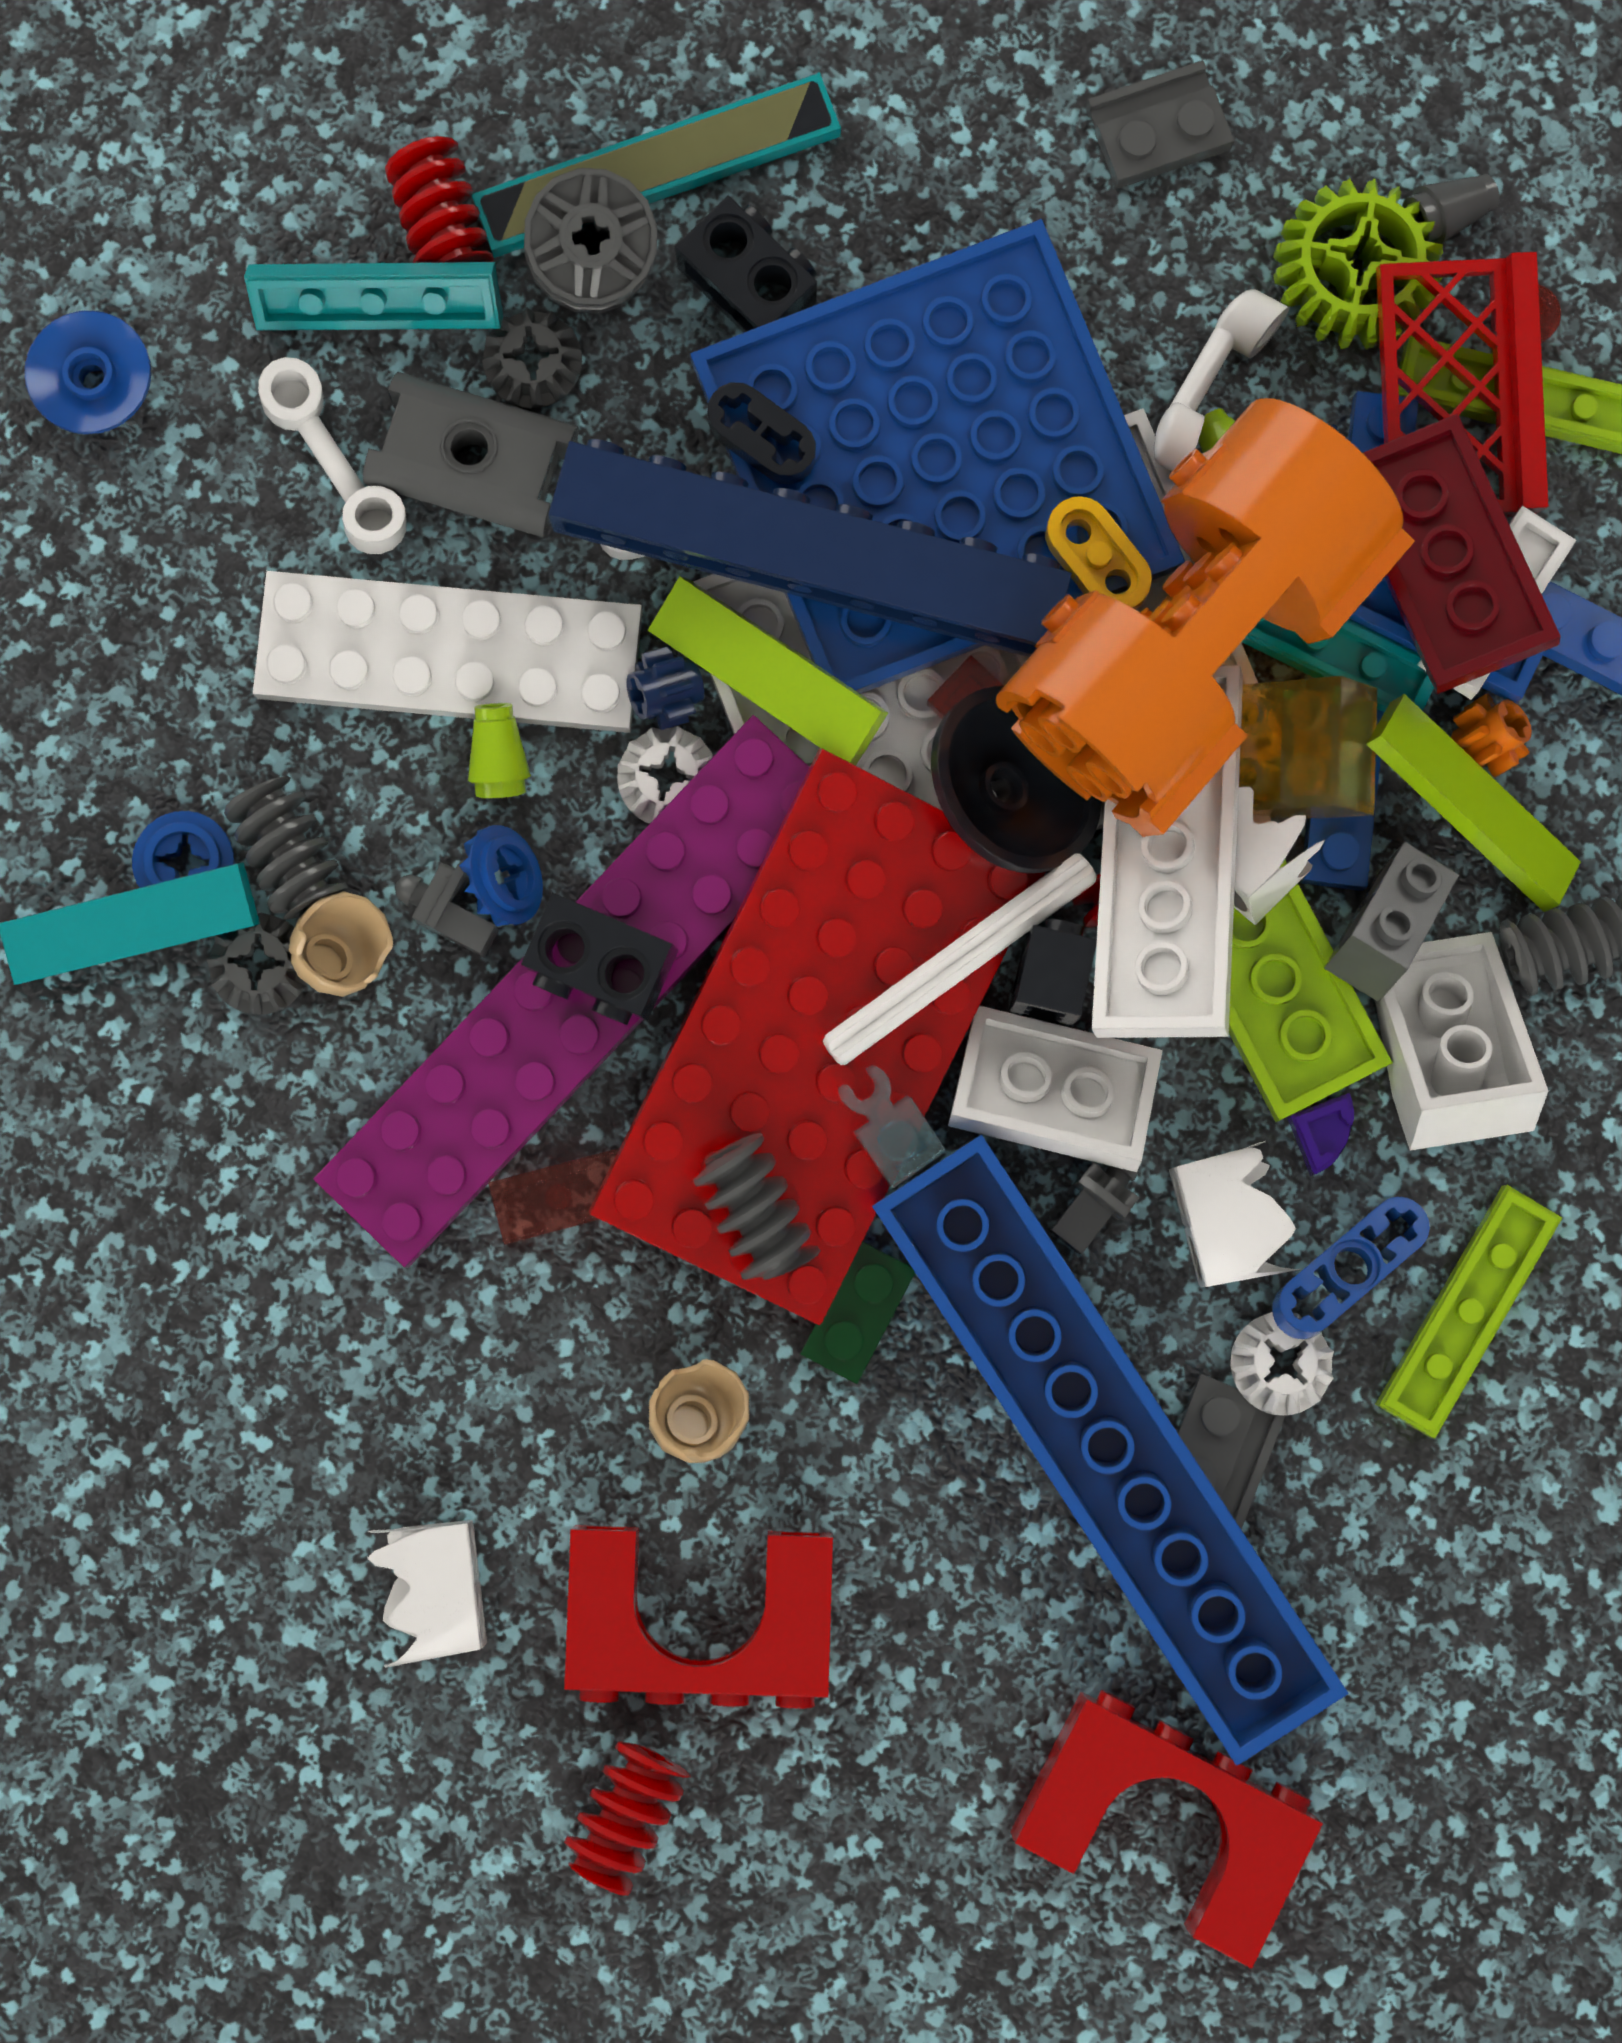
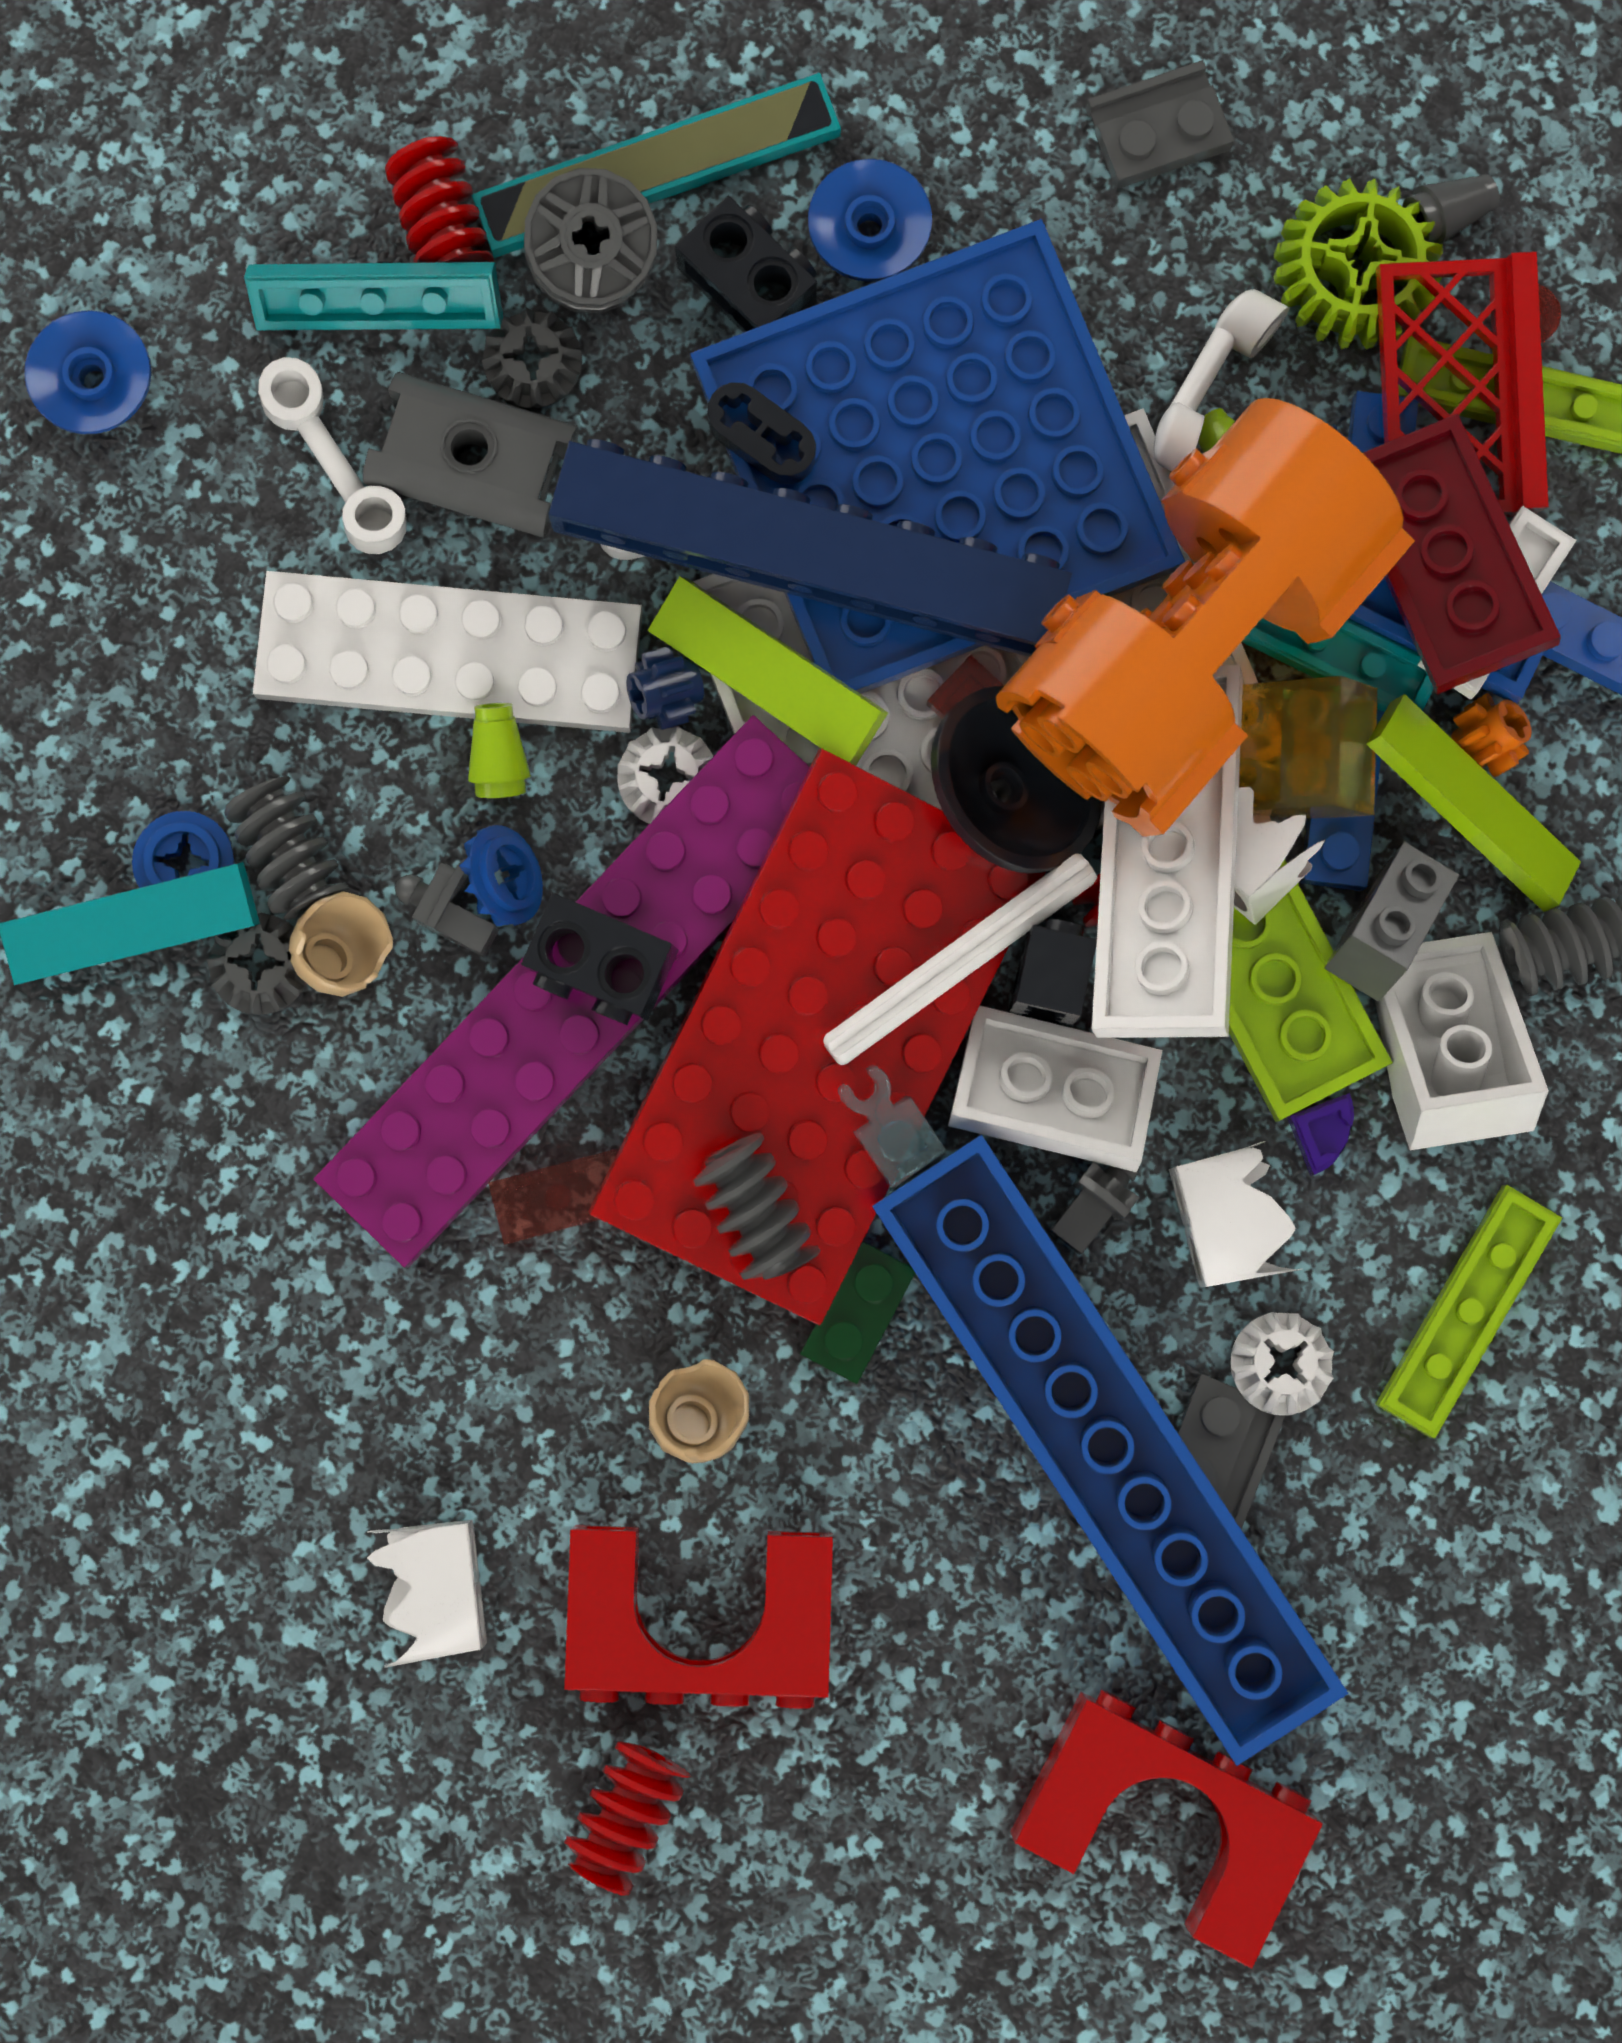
(875, 193): none -> blue dish
(1102, 556): yellow plate -> none
(1371, 1226): blue beam -> none

